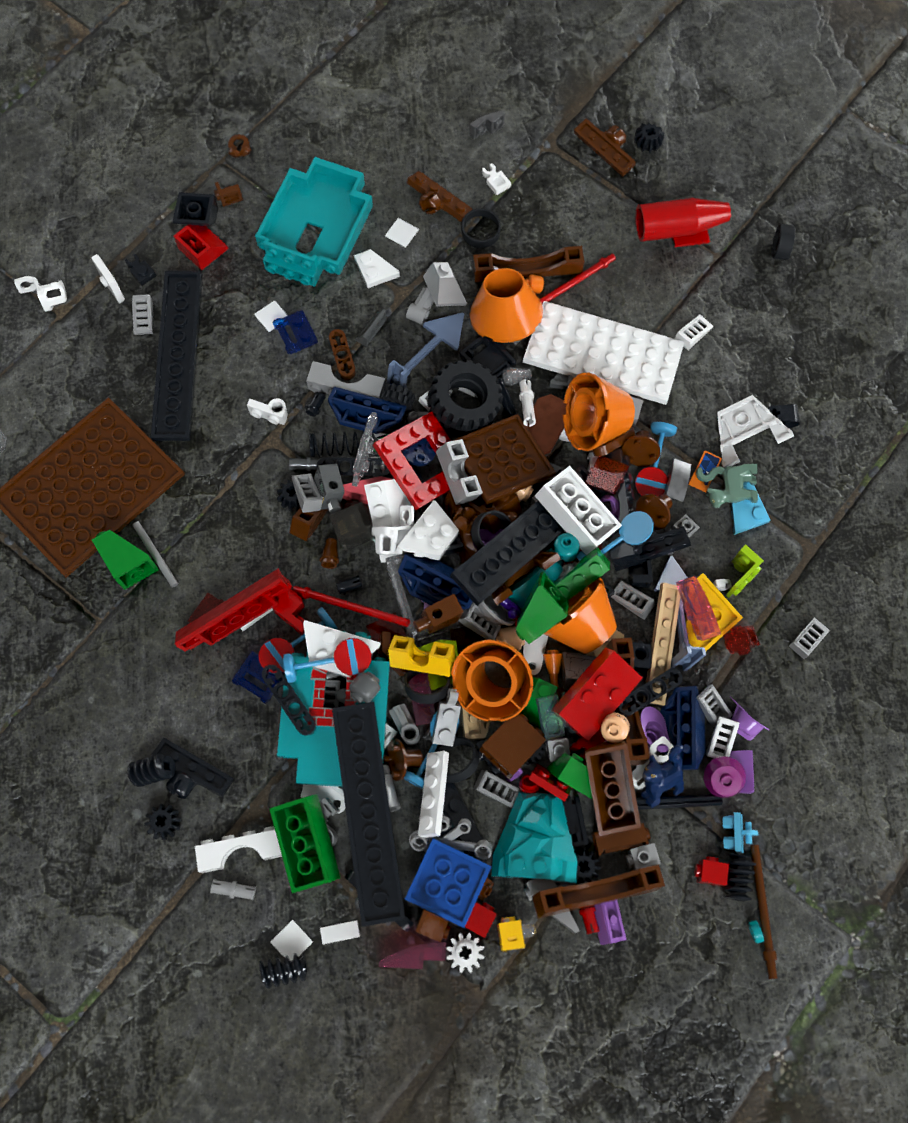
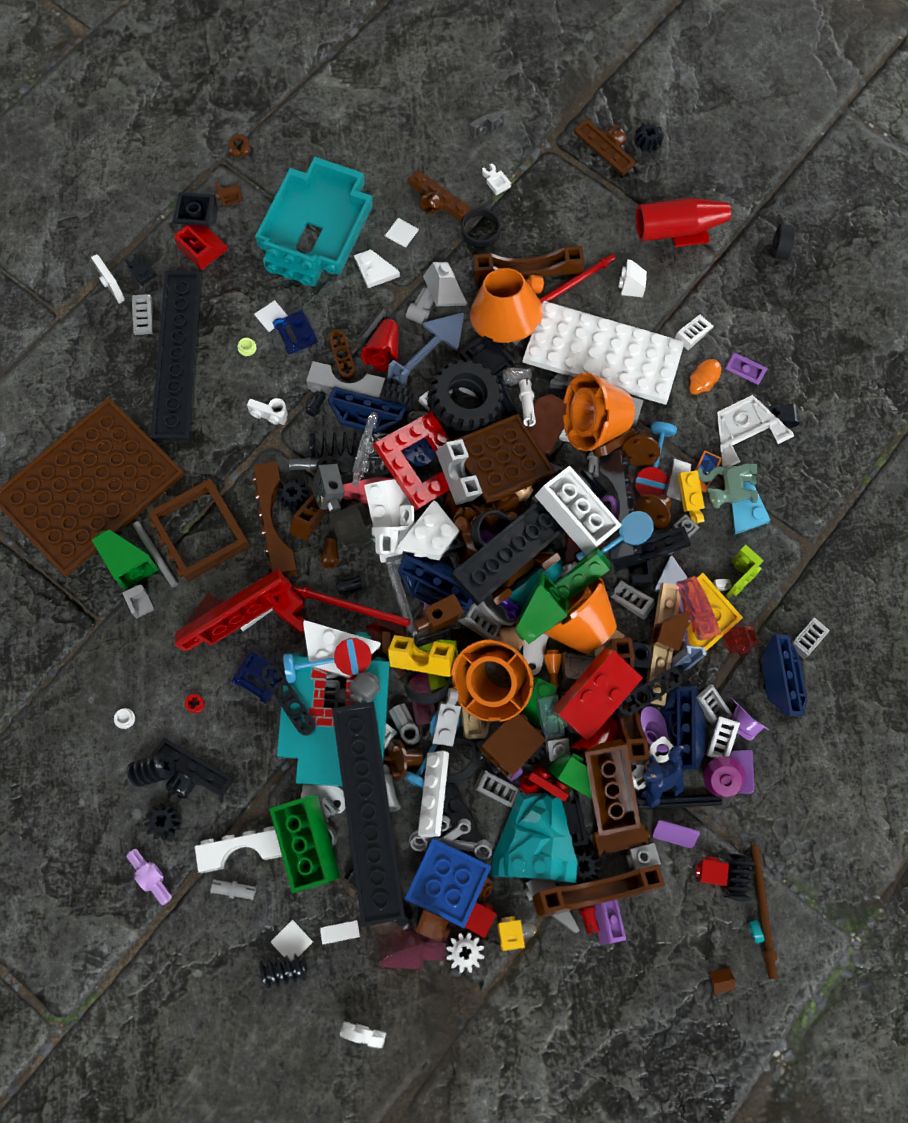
(47, 303): white piece -> none
(124, 718): none -> white plate
(138, 601): none -> light grey panel
(149, 876): none -> lavender axle
(198, 708): none -> red bush
(212, 560): none -> reddish brown window
(246, 347): none -> yellowish green plate
(268, 481): none -> reddish brown arch
(274, 649): piece -> none
(311, 503): light grey slope -> none
(361, 1033): none -> white plate
(382, 346): none -> red cone
(567, 547): teal head -> none
(606, 474): clear red piece -> none
(615, 727): light nougat head -> none
(632, 280): none -> white slope
(670, 632): none -> reddish brown slope
(675, 833): none -> medium lavender slope
(691, 495): none -> yellow plate
(705, 376): none -> orange arm
(721, 980): none -> reddish brown slope
(736, 822): medium azure hips -> none
(746, 368): none -> medium lavender slope
(784, 676): none -> dark blue wedge

